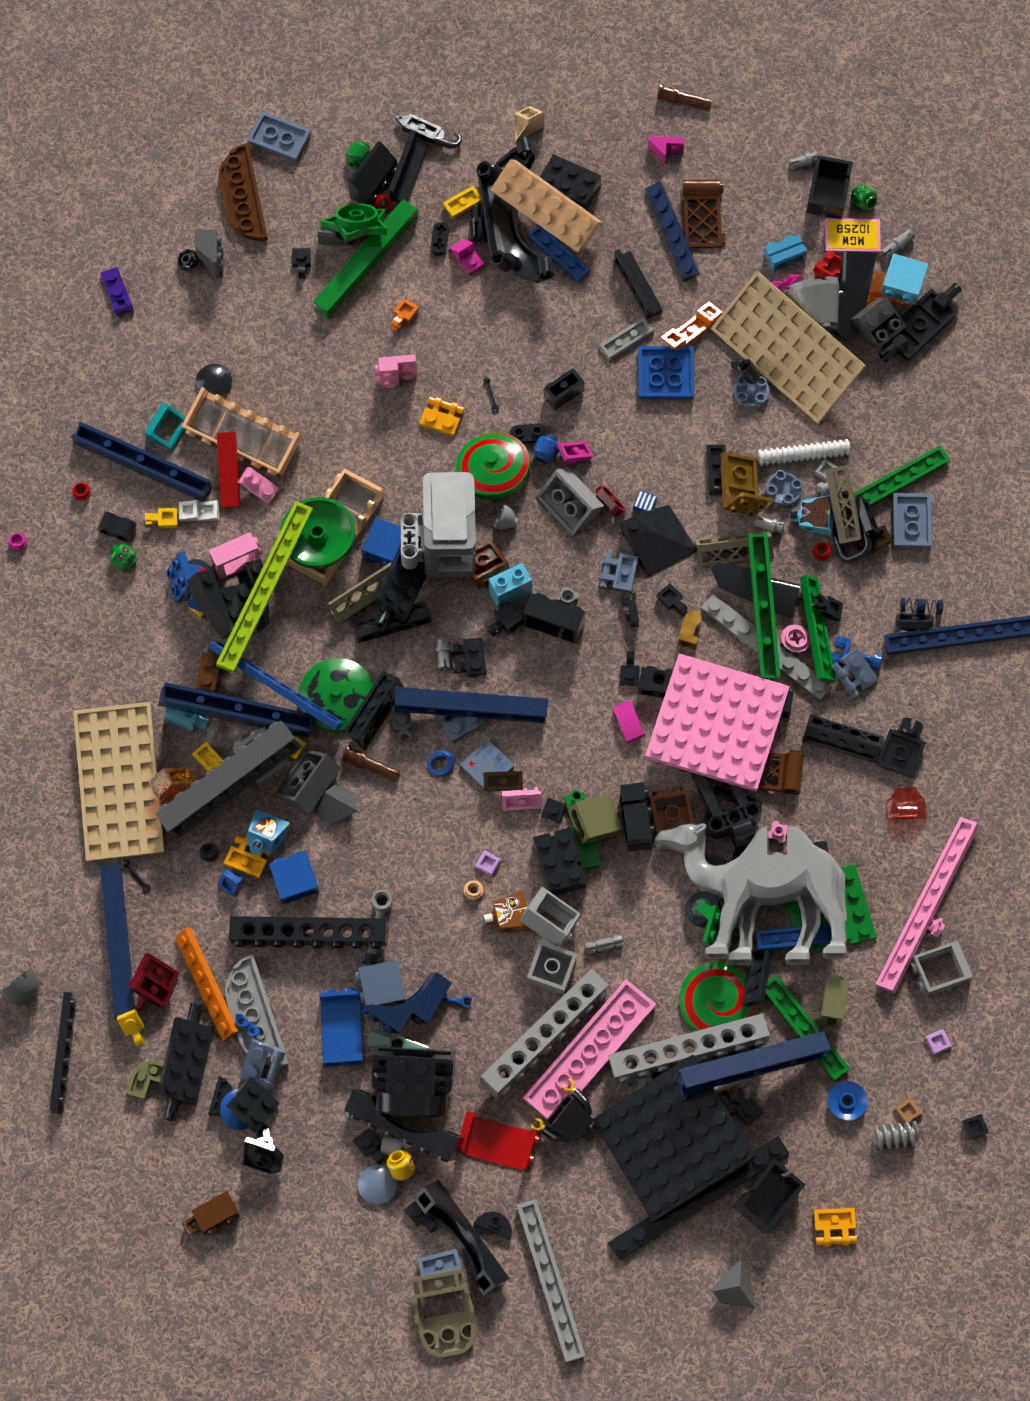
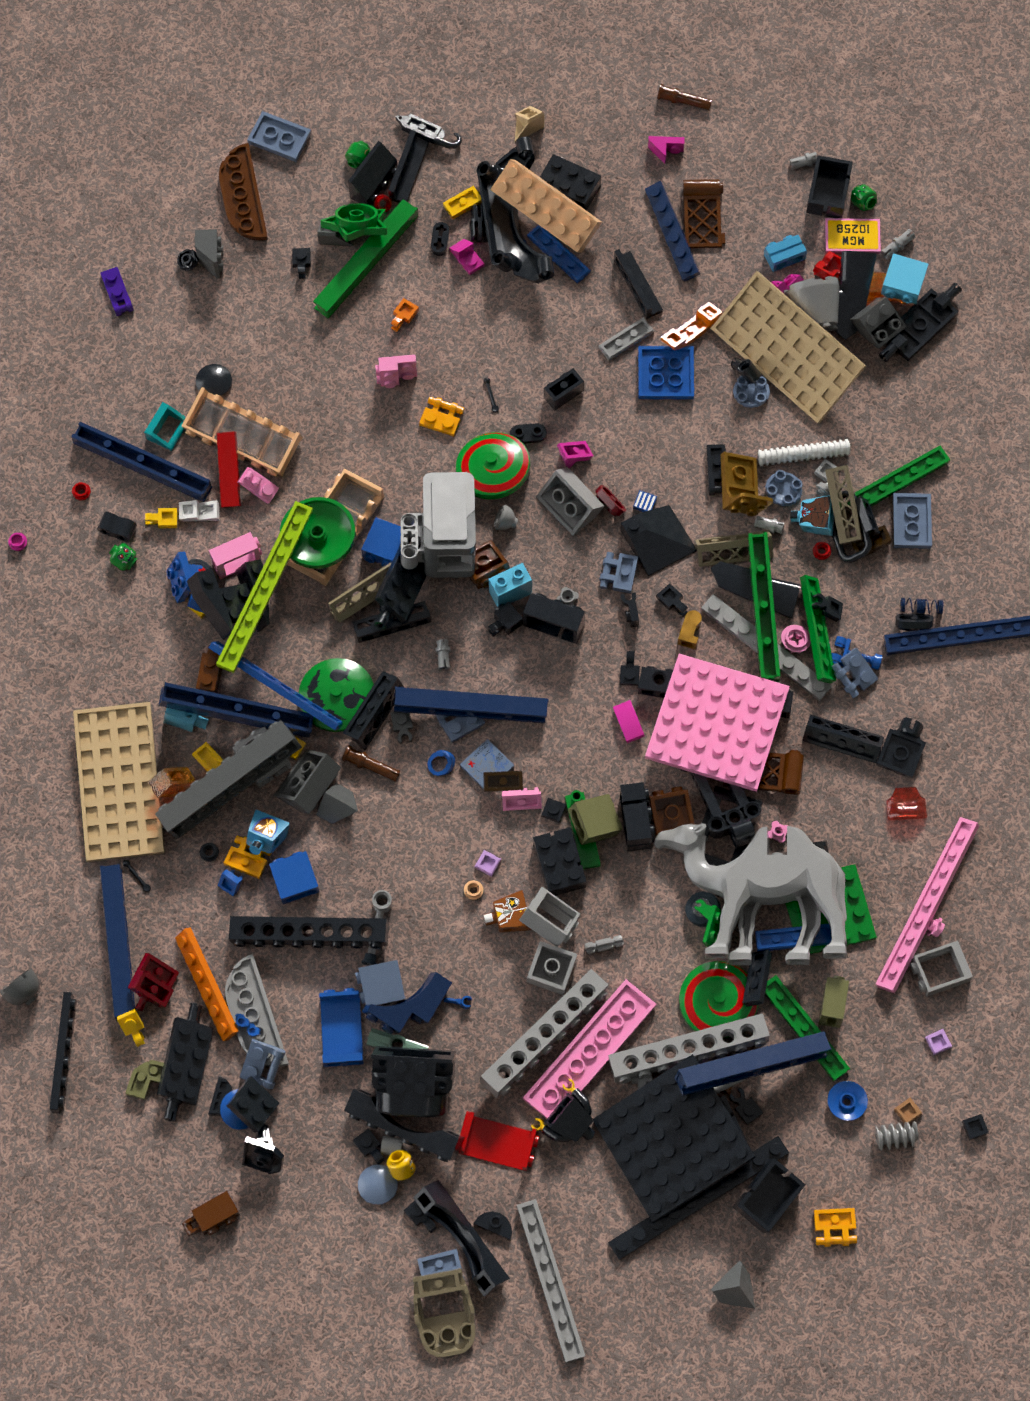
(474, 657): black plate -> none
(546, 449): blue head -> none

